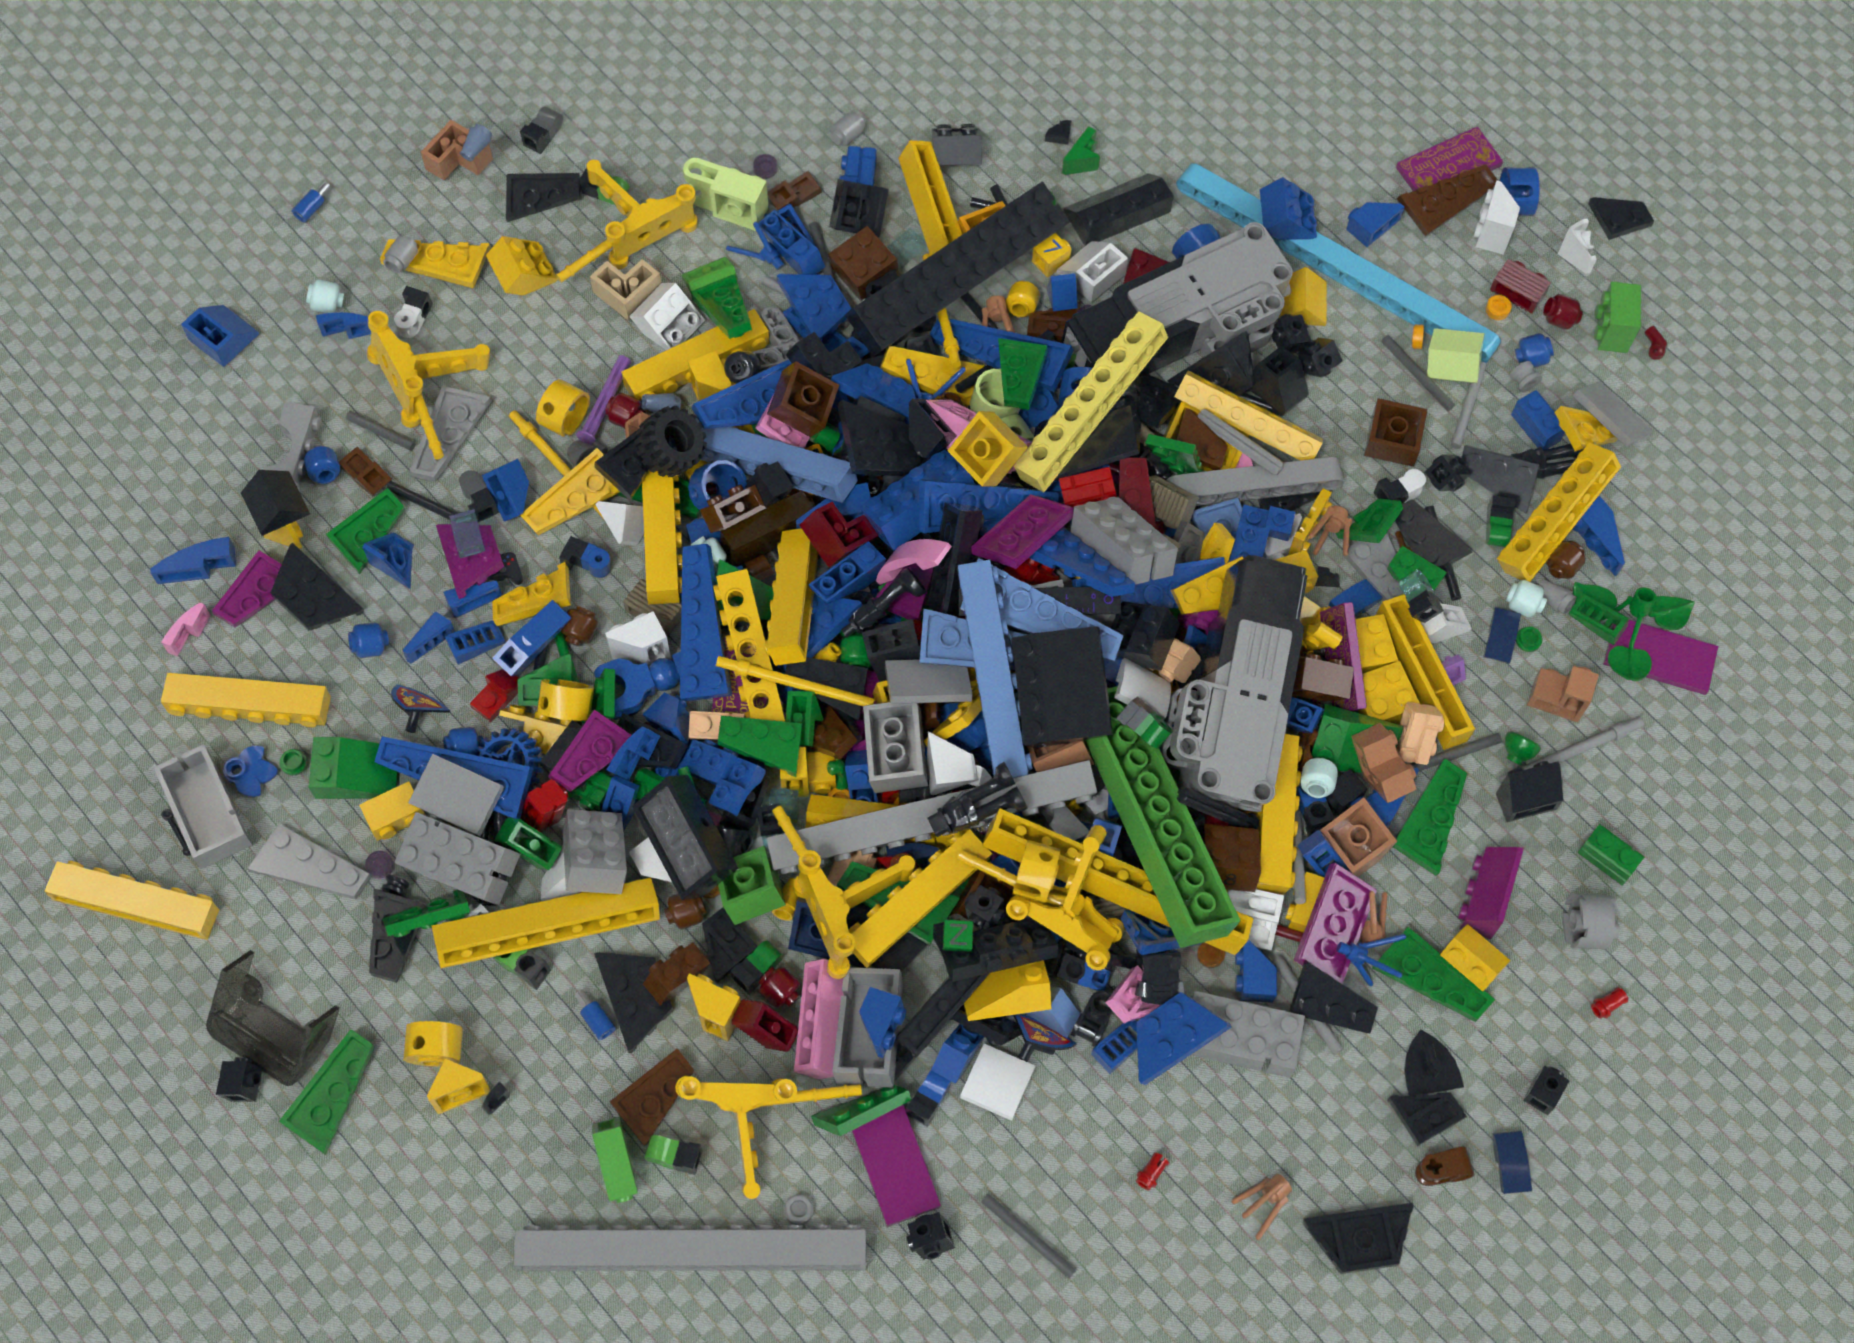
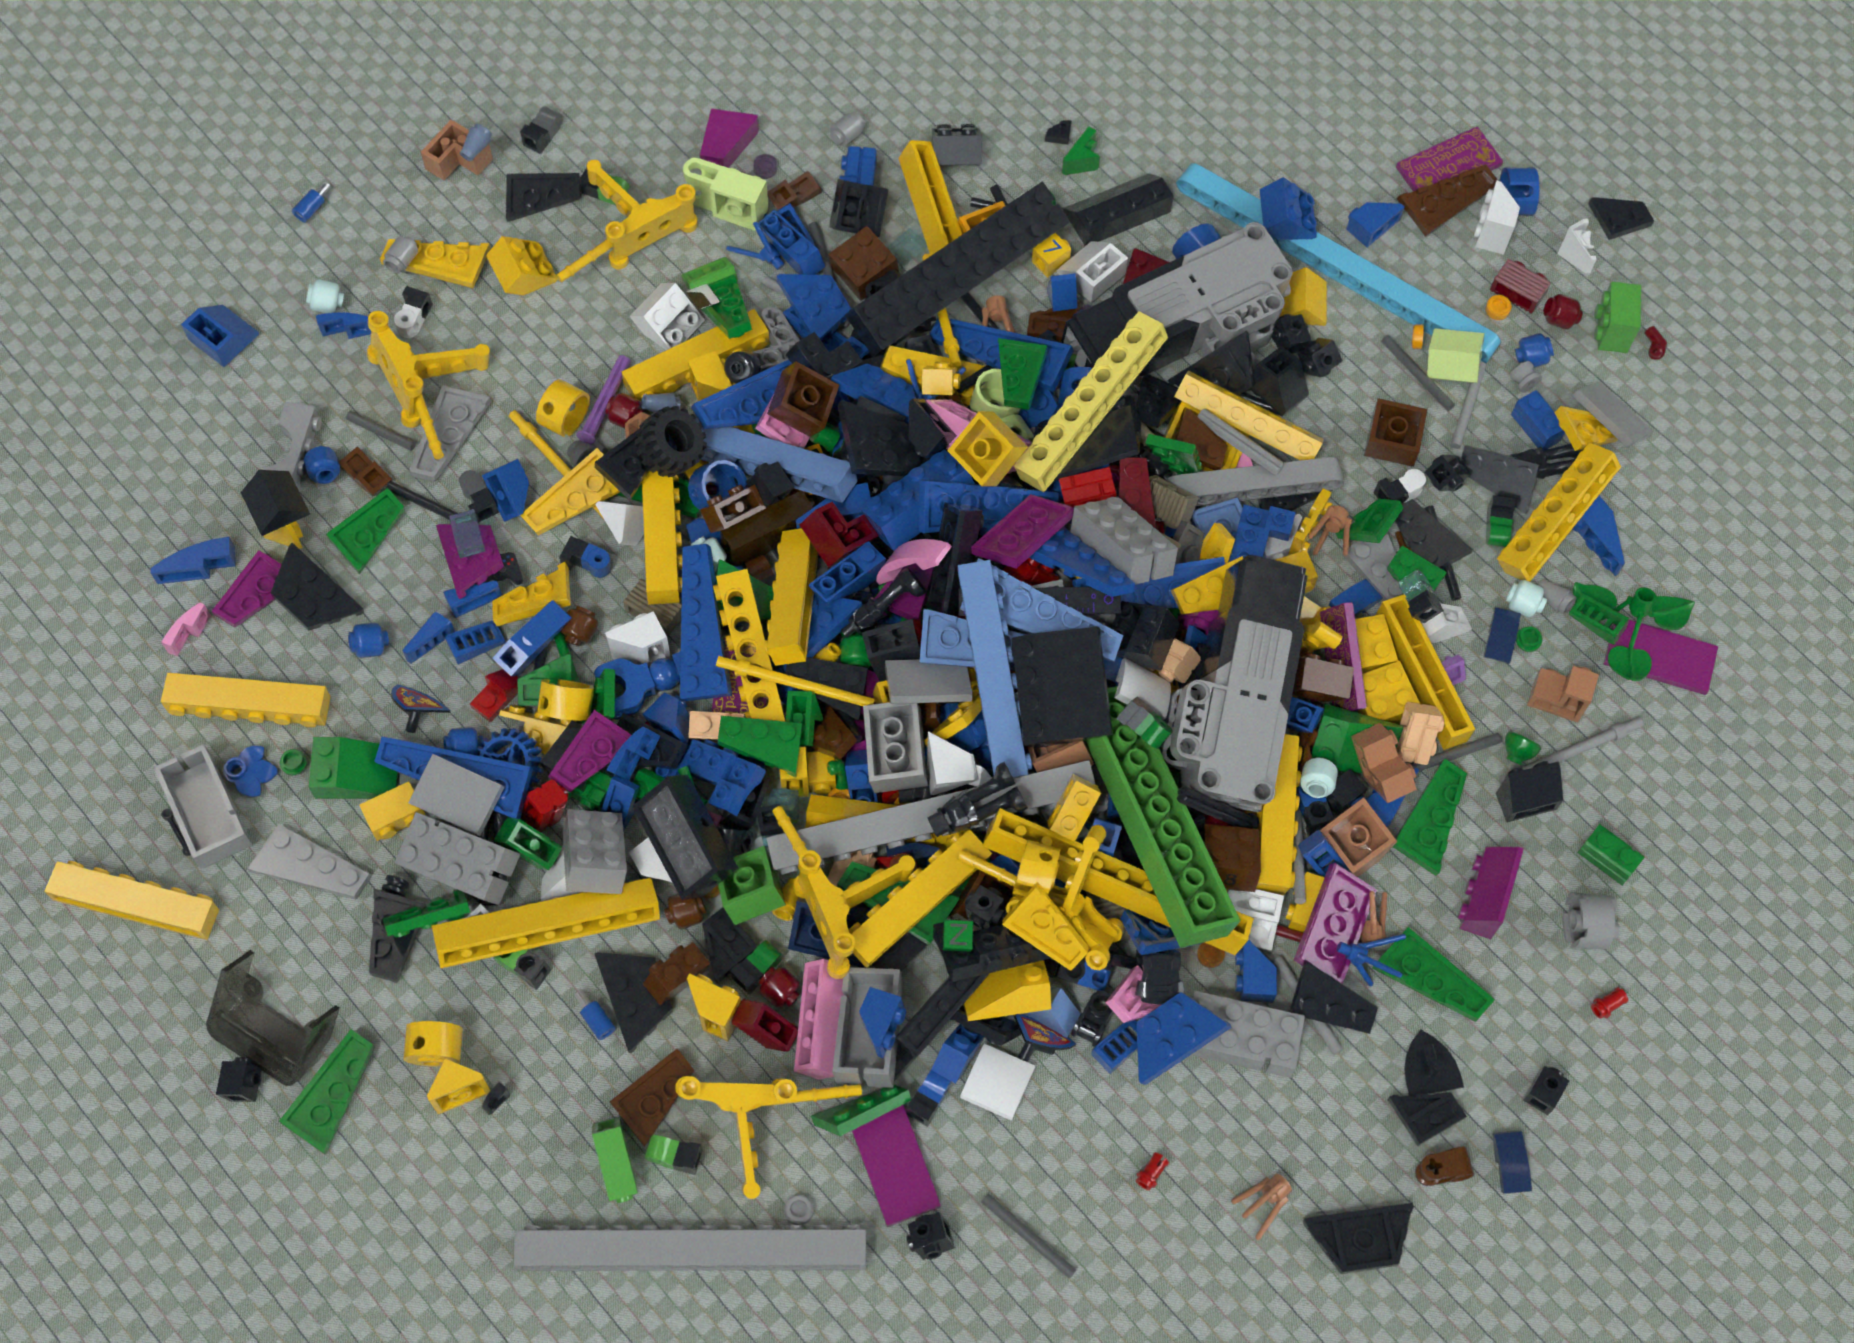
(379, 864): clear purple tile -> none
(391, 556): blue slope -> none
(626, 290): tan brick -> none
(702, 296): none -> sticker
(727, 136): none -> magenta slope
(940, 379): none -> yellow brick
(1022, 298): yellow head -> none
(1046, 928): none -> yellow wing
(1073, 807): none -> yellow brick
(1326, 578): black tile -> none
(1475, 957): yellow brick -> none
(1566, 560): reddish brown head -> none

